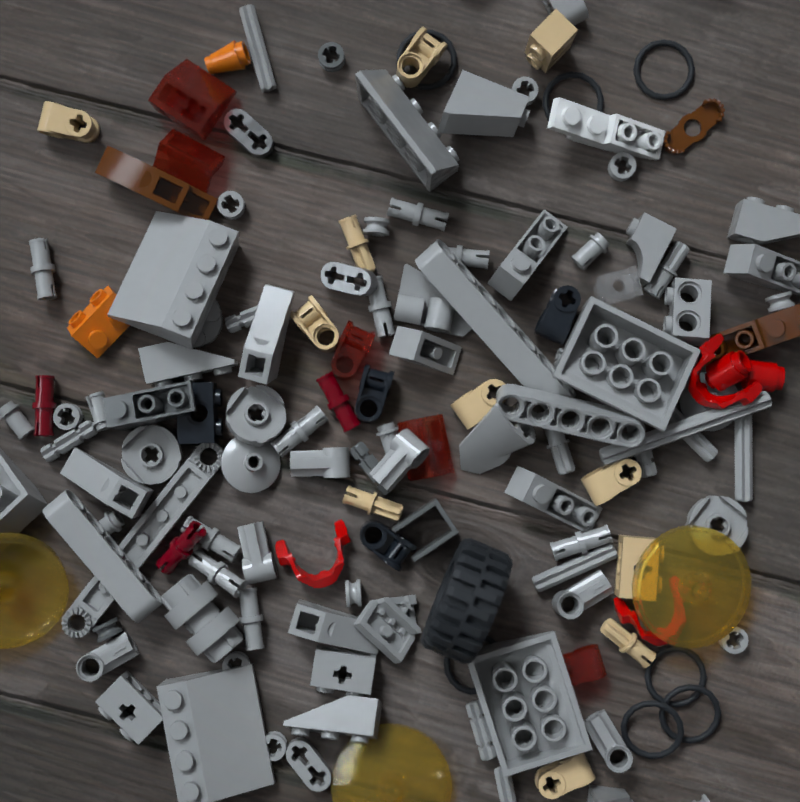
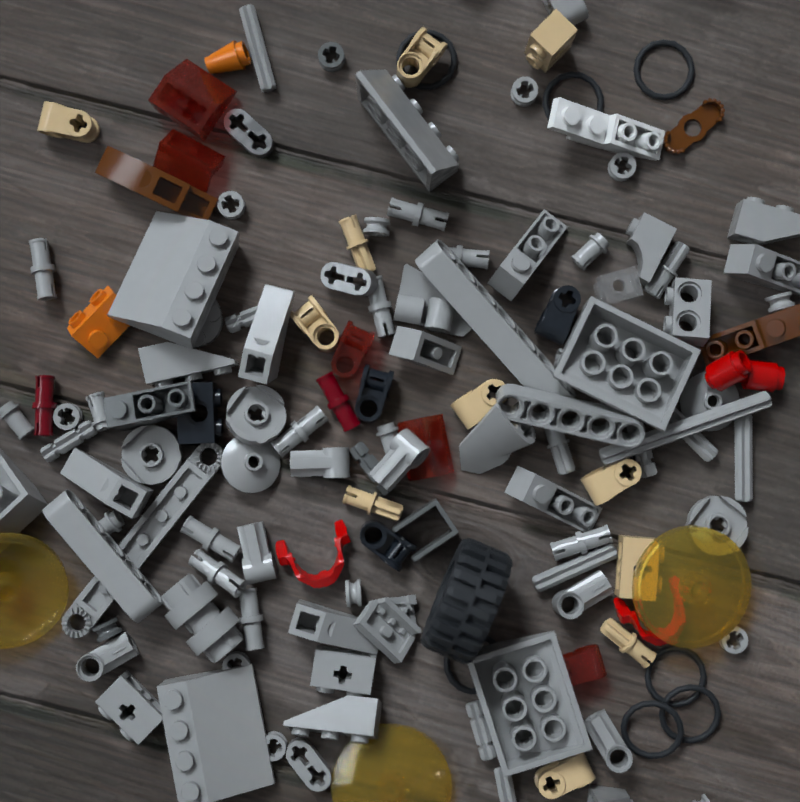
(181, 547): dark red pin -> none
(483, 108): light grey slope -> none
(699, 390): red helmet -> none

